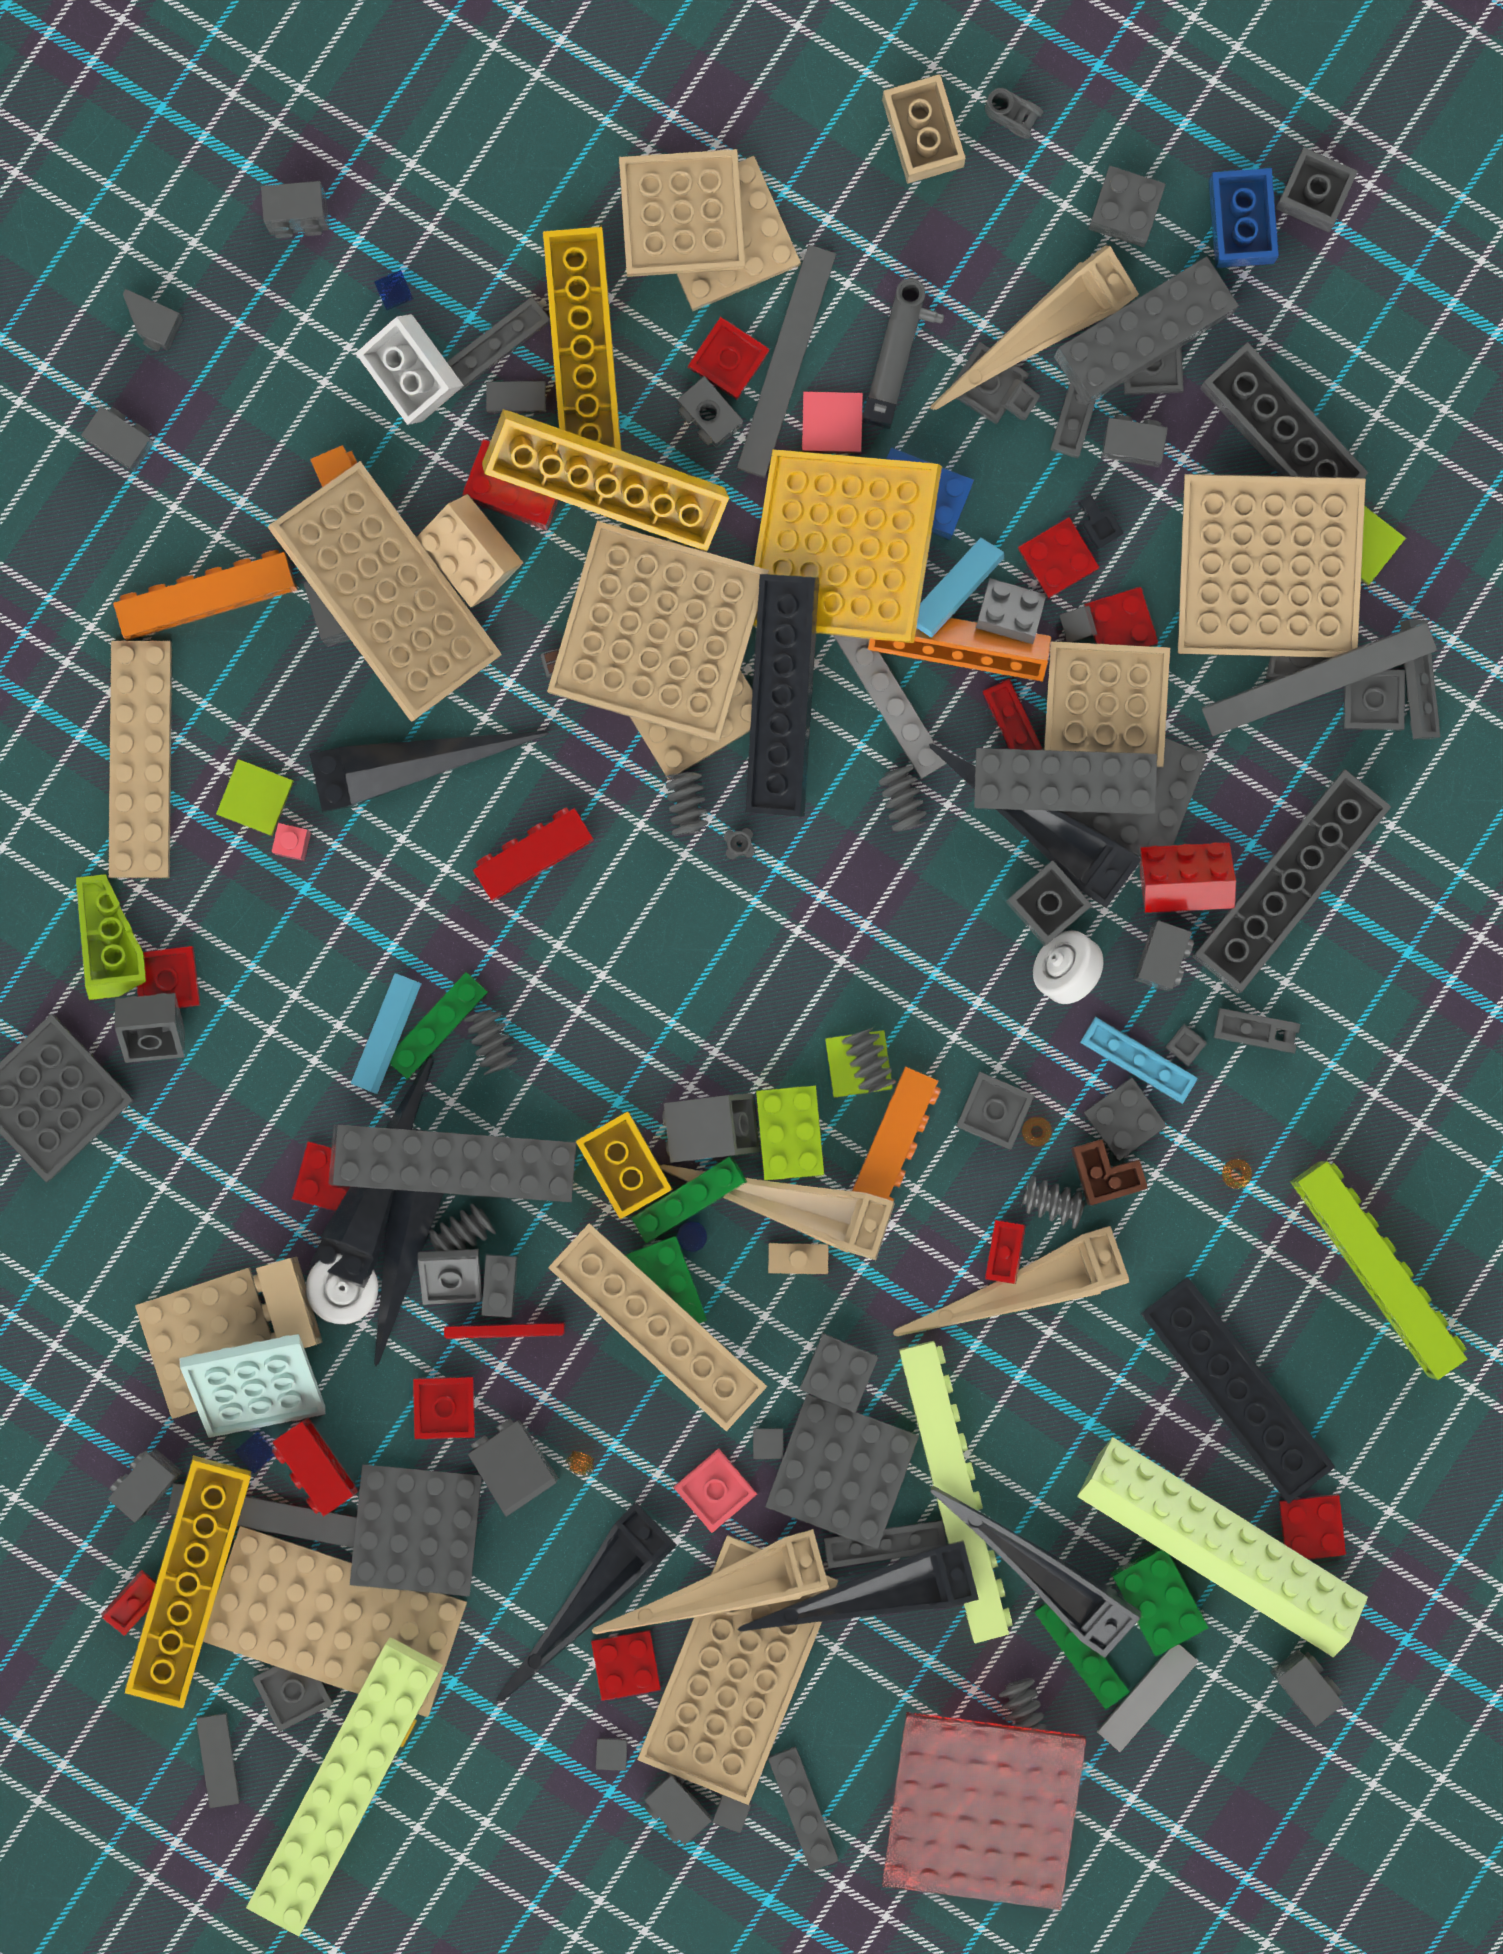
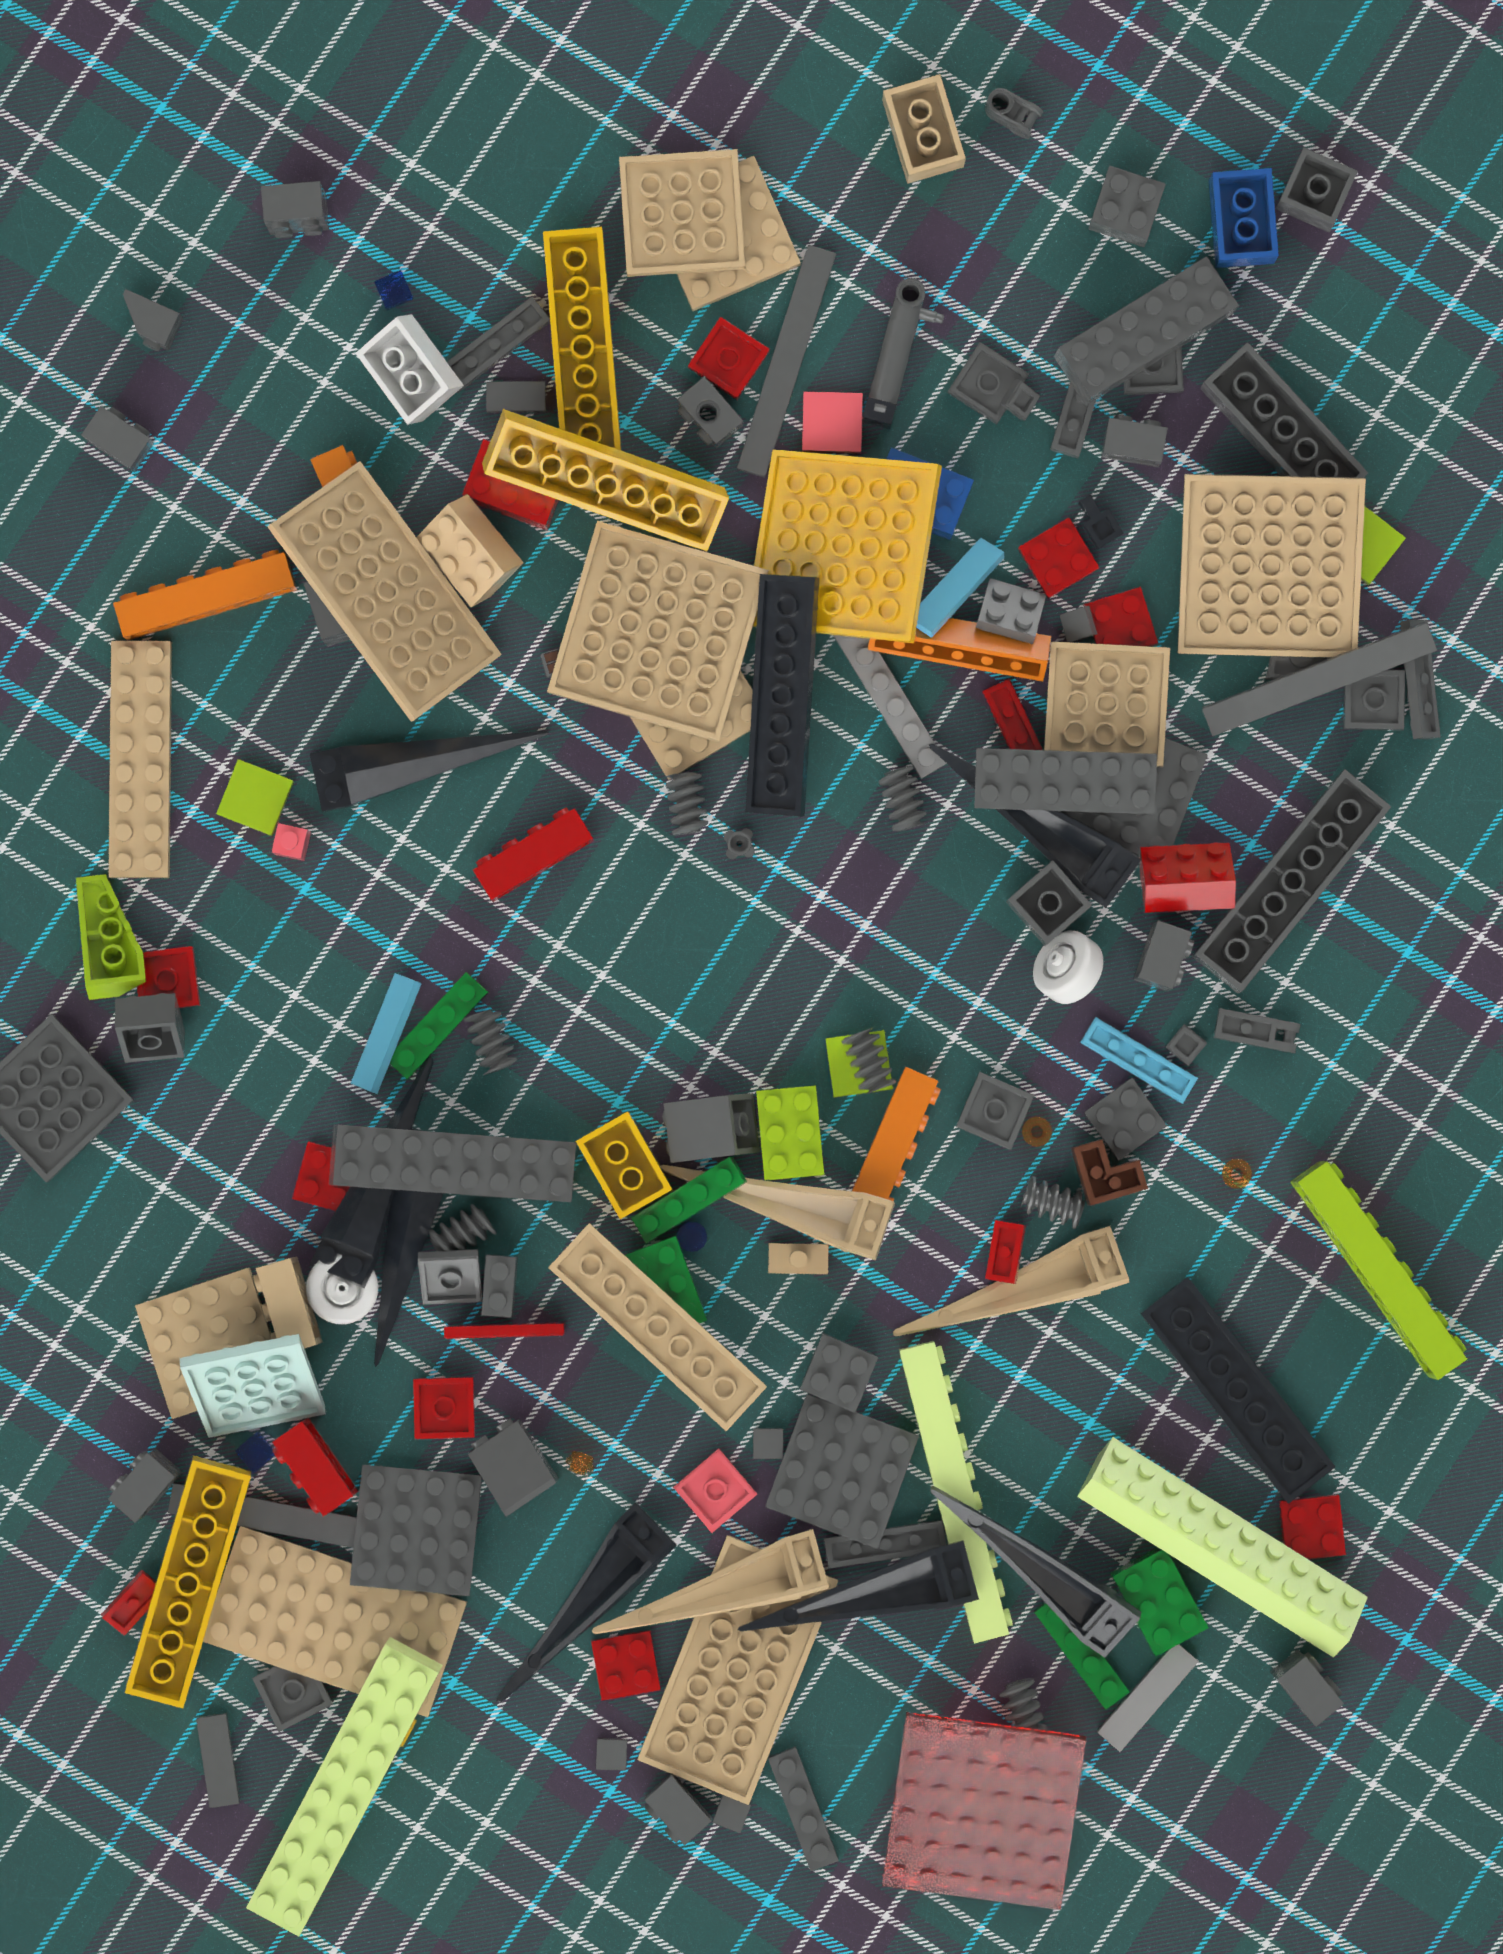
(1079, 300): tan plate -> none

